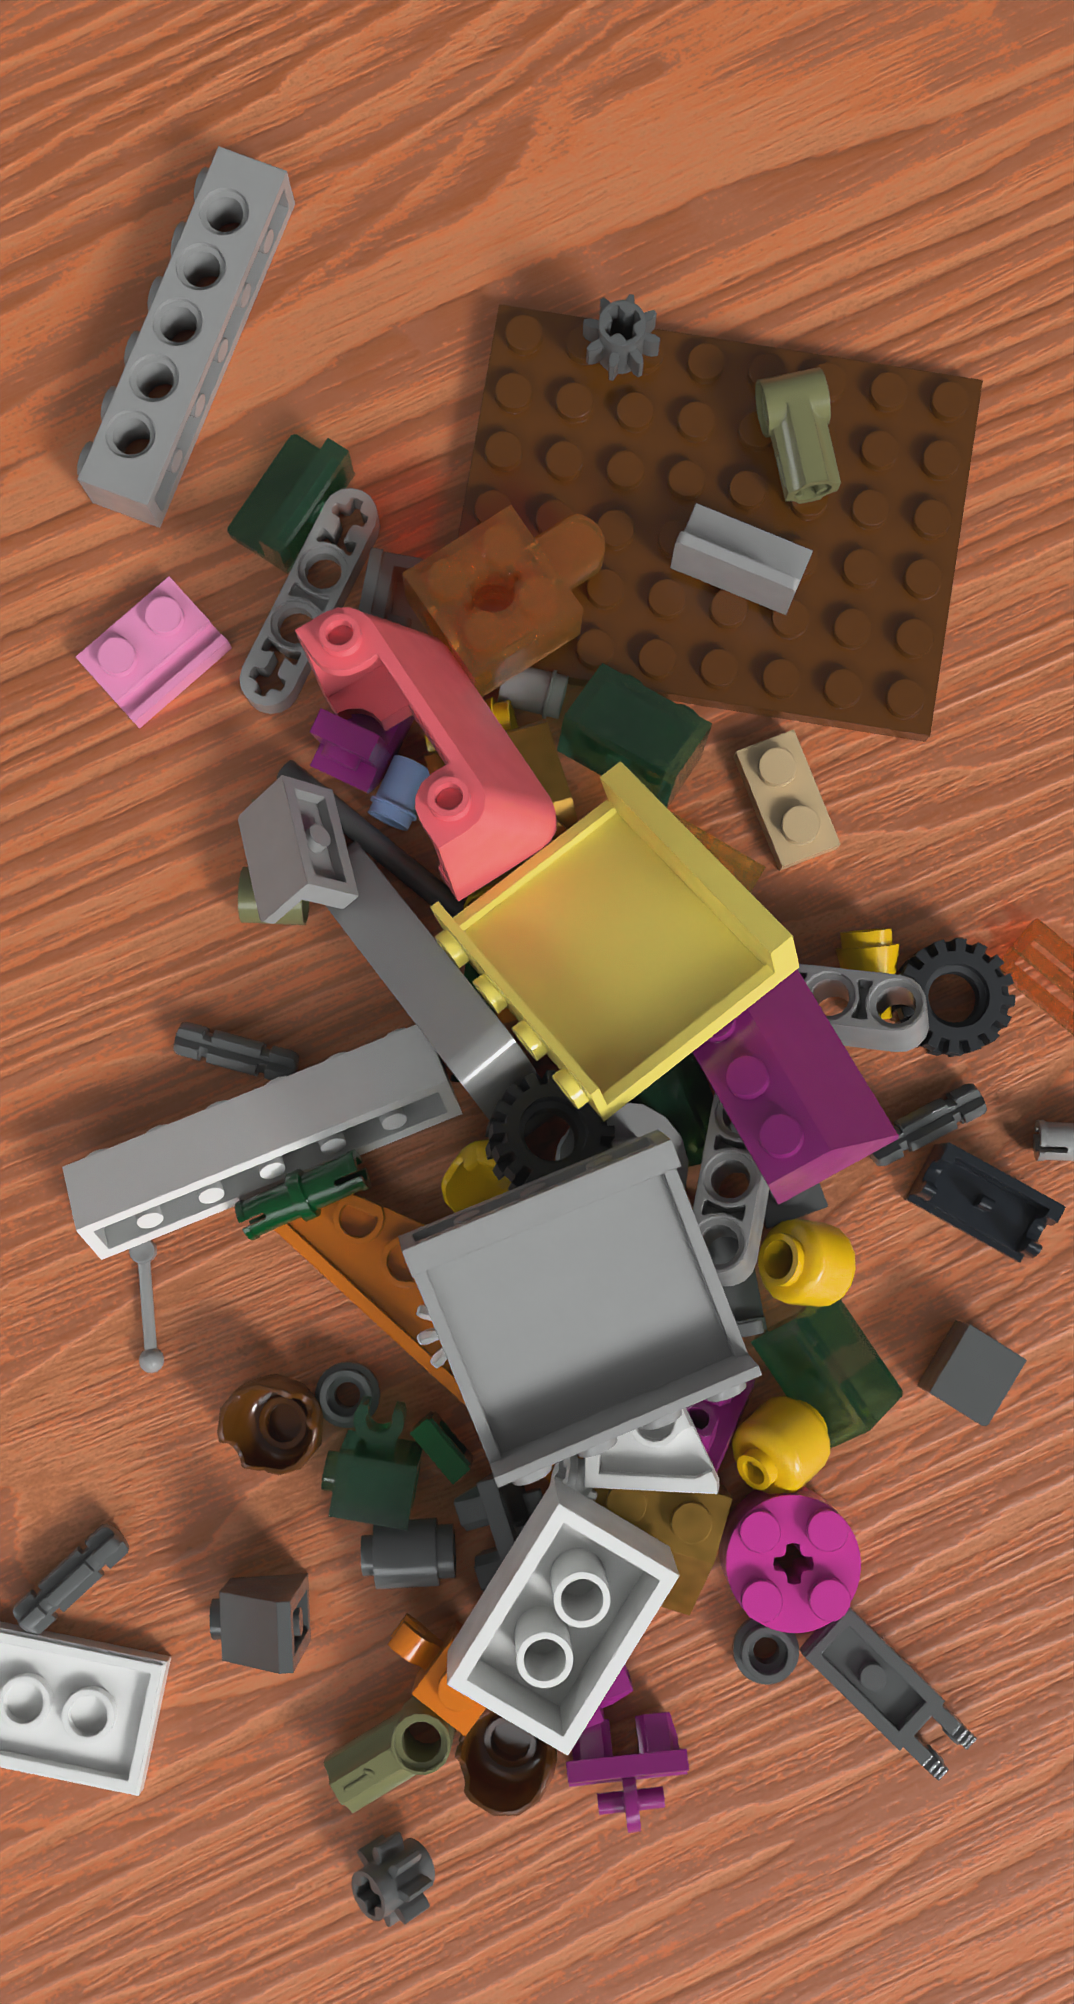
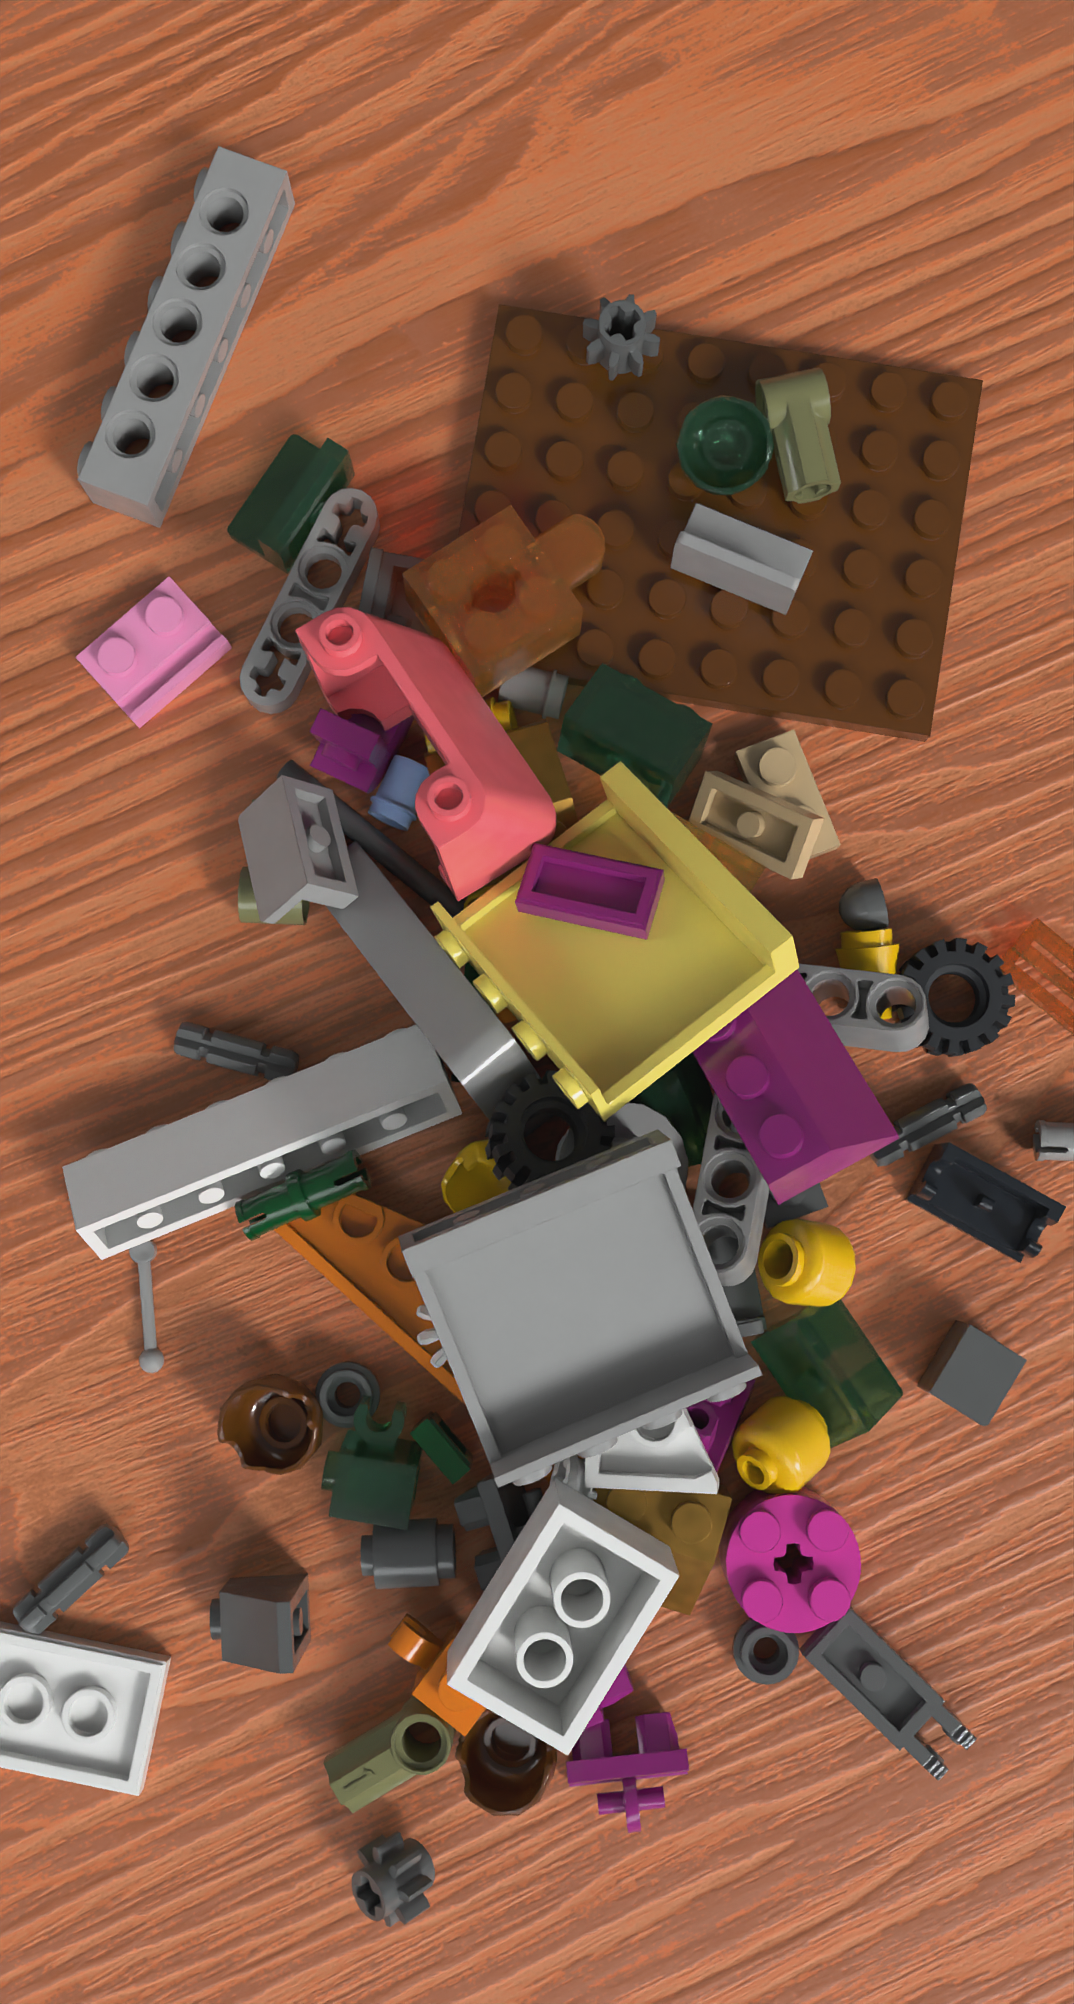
(590, 890): none -> magenta tile
(725, 445): none -> clear green hair
(756, 823): none -> tan plate
(864, 906): none -> dark grey hinge

